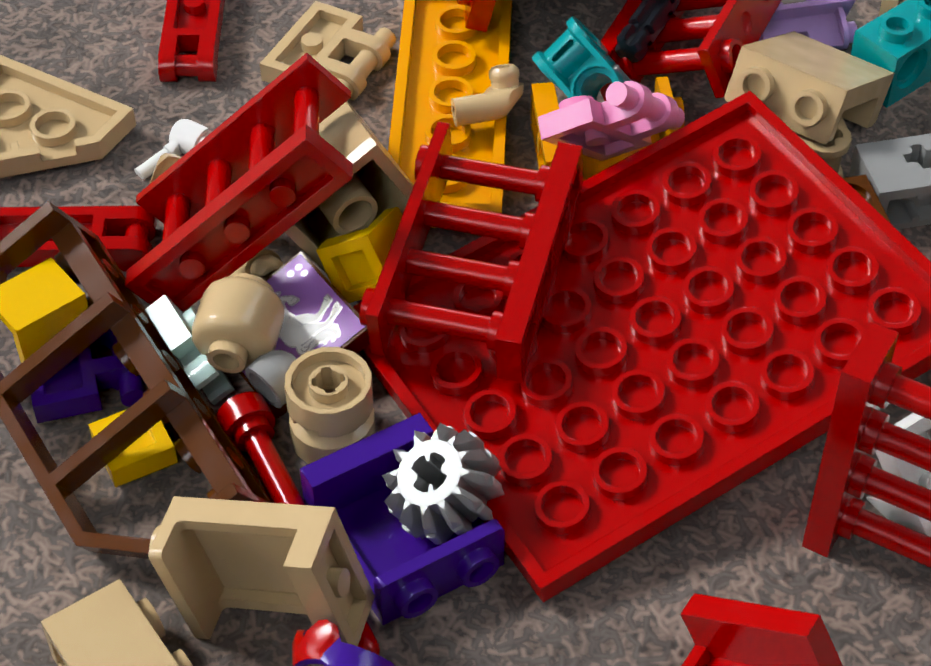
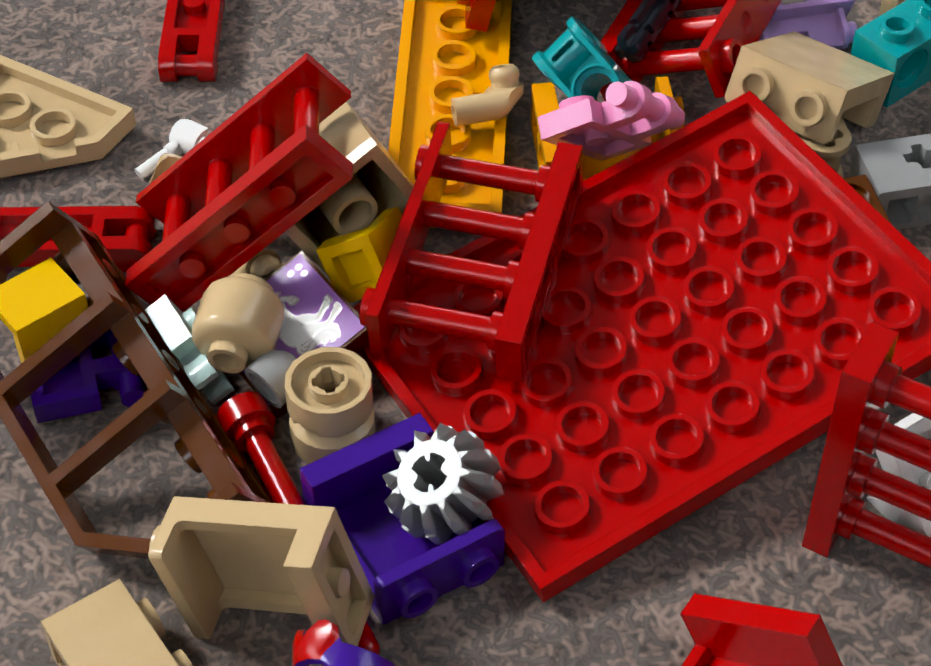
(144, 456): yellow plate -> none
(327, 36): tan plate -> none

